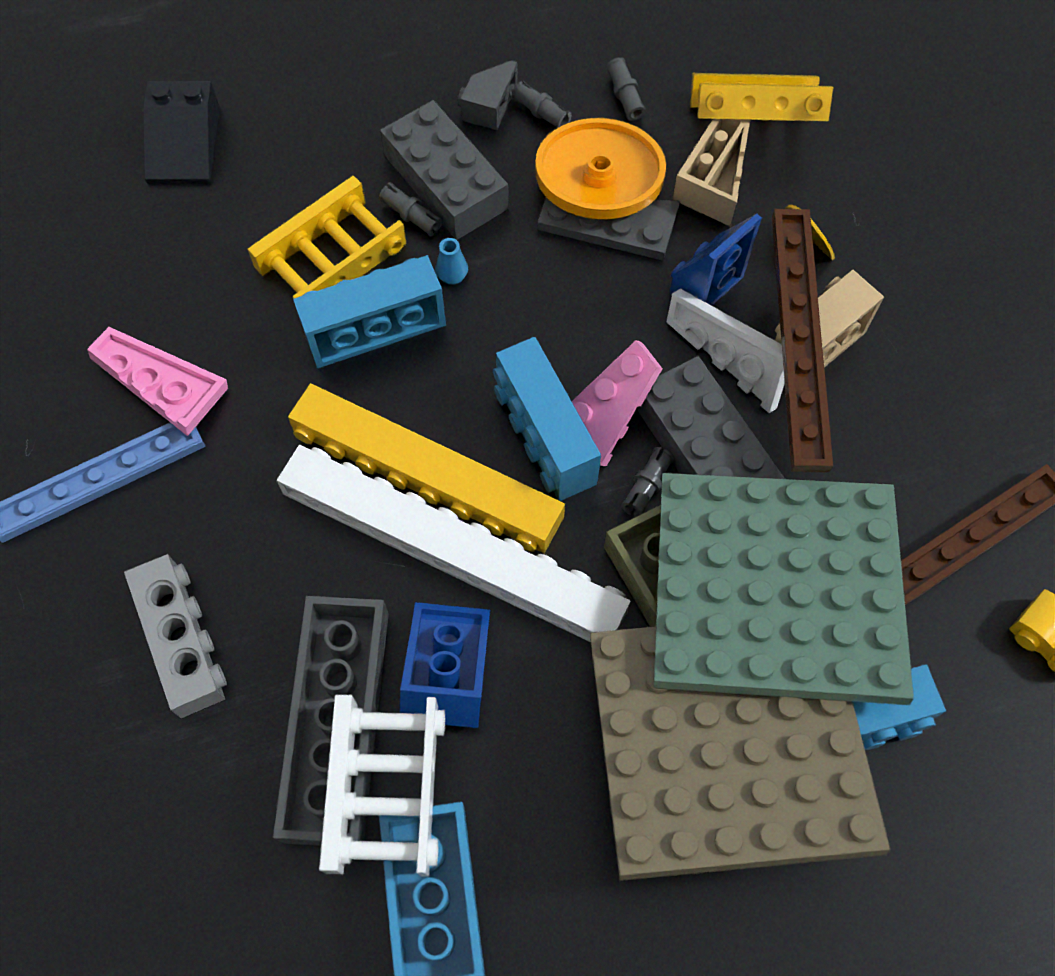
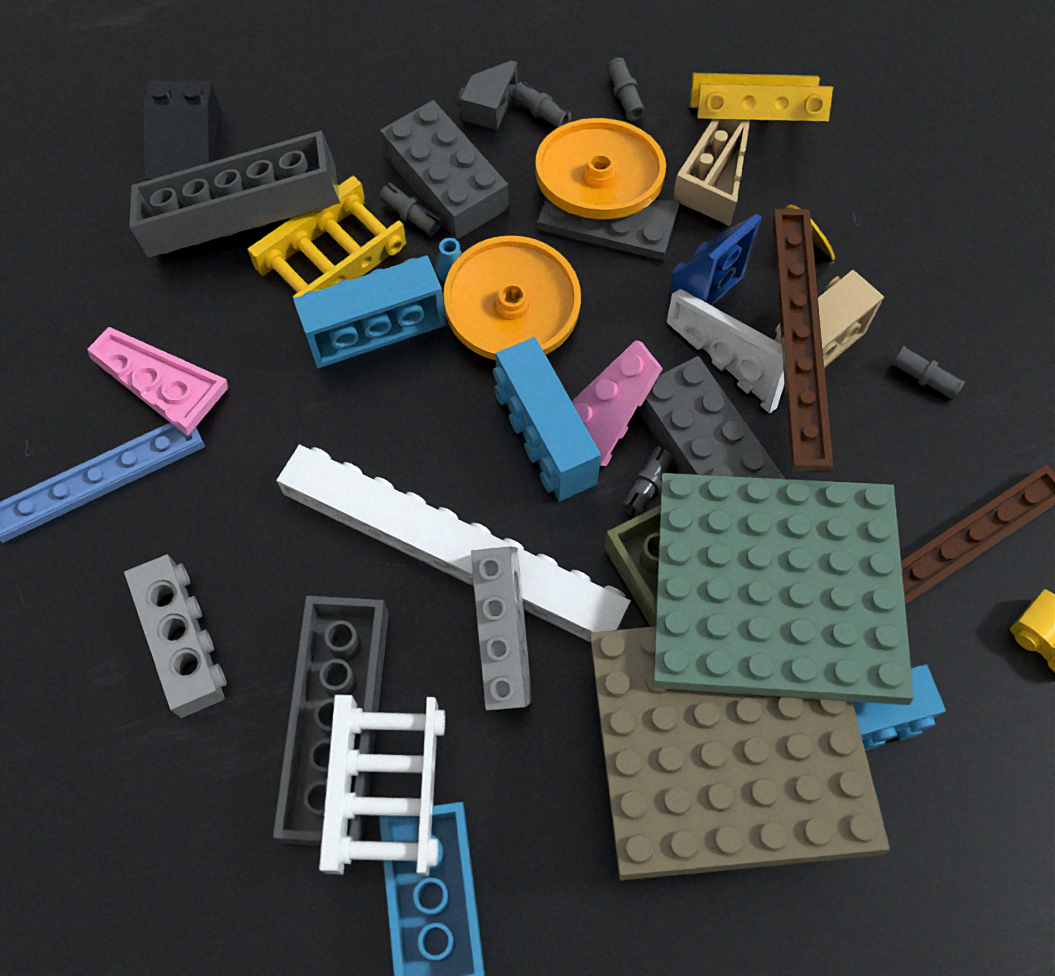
(233, 194): none -> dark grey brick
(427, 468): yellow brick -> none
(446, 662): blue slope -> none
(501, 628): none -> light grey brick
(510, 293): none -> light orange dish
(928, 372): none -> dark grey pin

